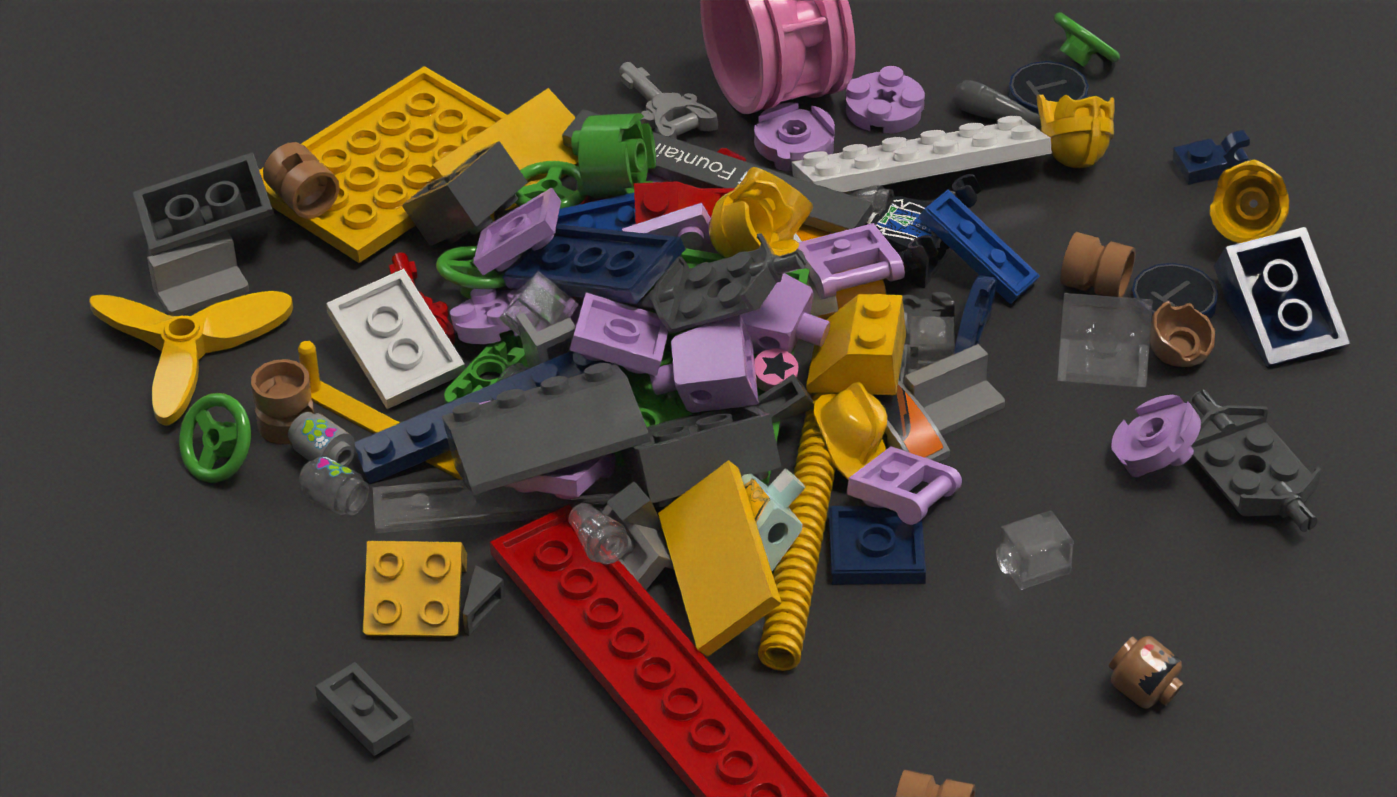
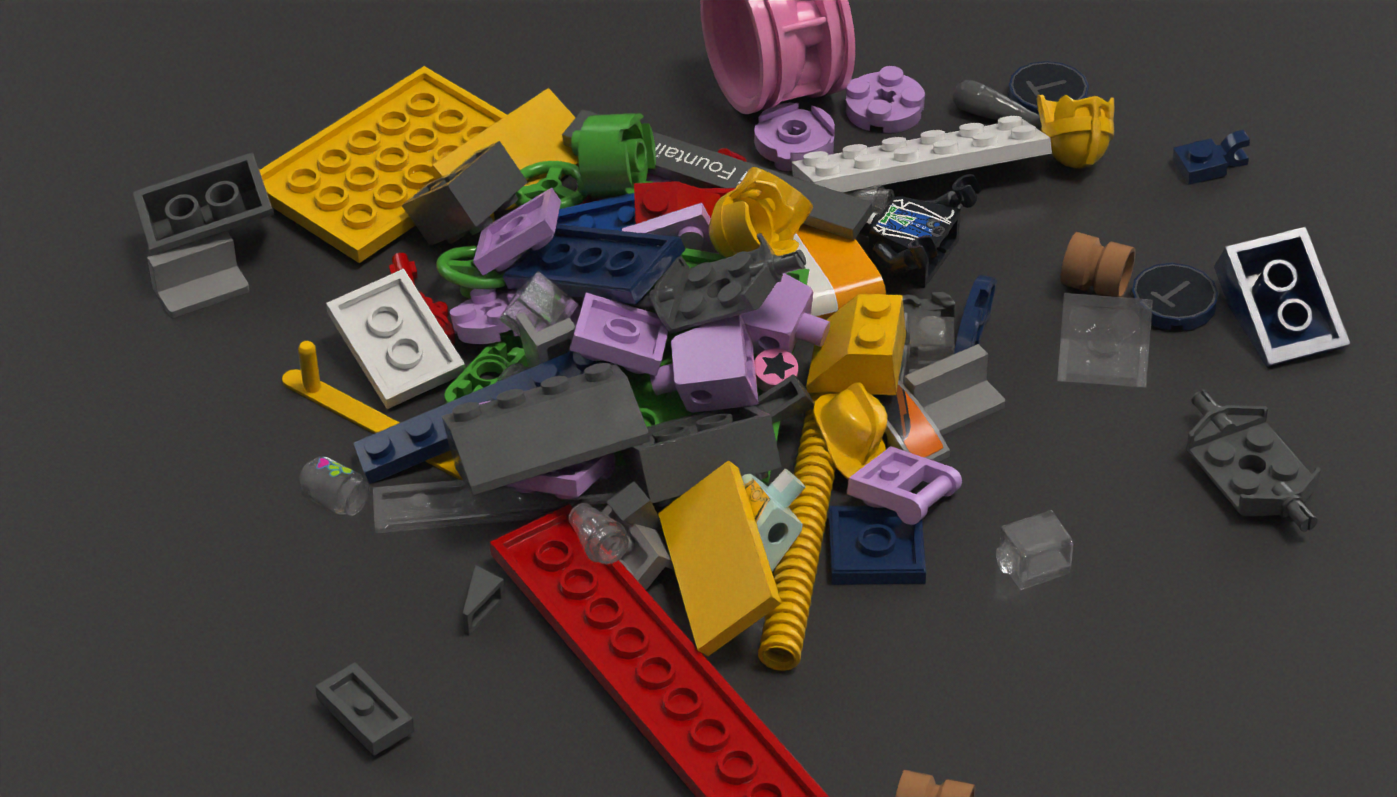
(190, 337): yellow piece -> none
(219, 438): bright green piece -> none
(280, 394): medium nougat wheel -> none
(301, 180): medium nougat wheel -> none
(318, 436): light grey brick -> none
(413, 588): yellow bracket -> none
(668, 111): light grey piece -> none
(849, 250): lavender plate -> none
(978, 245): blue tile -> none
(1081, 43): bright green piece -> none
(1146, 672): medium nougat head -> none
(1157, 436): lavender plate -> none
(1181, 335): medium nougat hair -> none
(1231, 203): yellow helmet -> none

